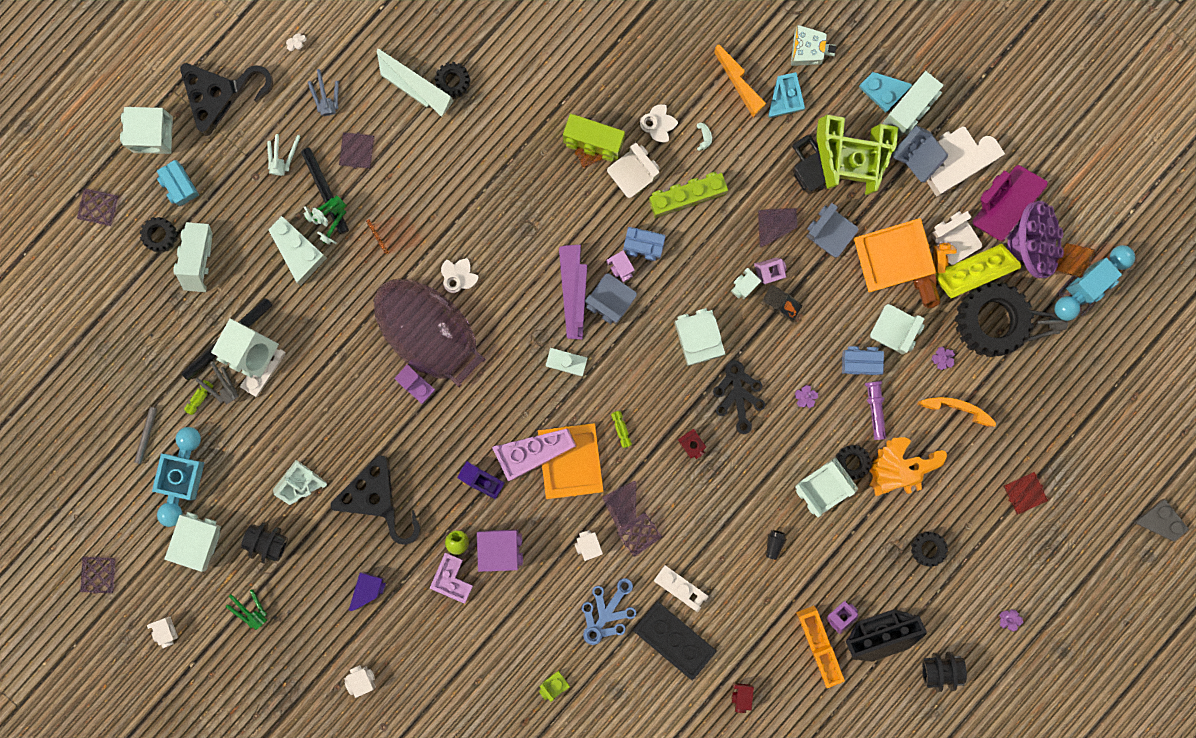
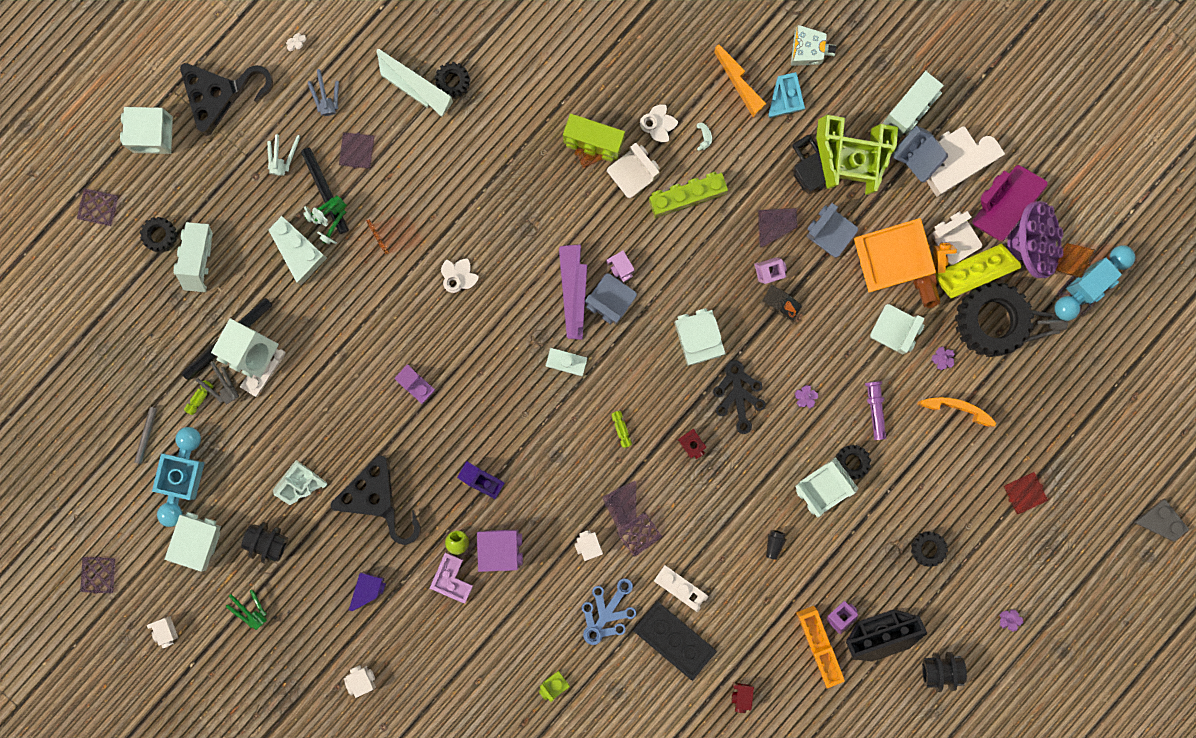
(177, 183): medium azure brick -> none
(425, 329): windscreen -> none
(527, 454): lavender wing -> none
(577, 469): light orange piece -> none
(643, 243): medium blue brick -> none
(745, 284): light aqua brick -> none
(862, 362): medium blue brick -> none
(884, 89): medium azure wing -> none
(893, 472): light orange animal -> none

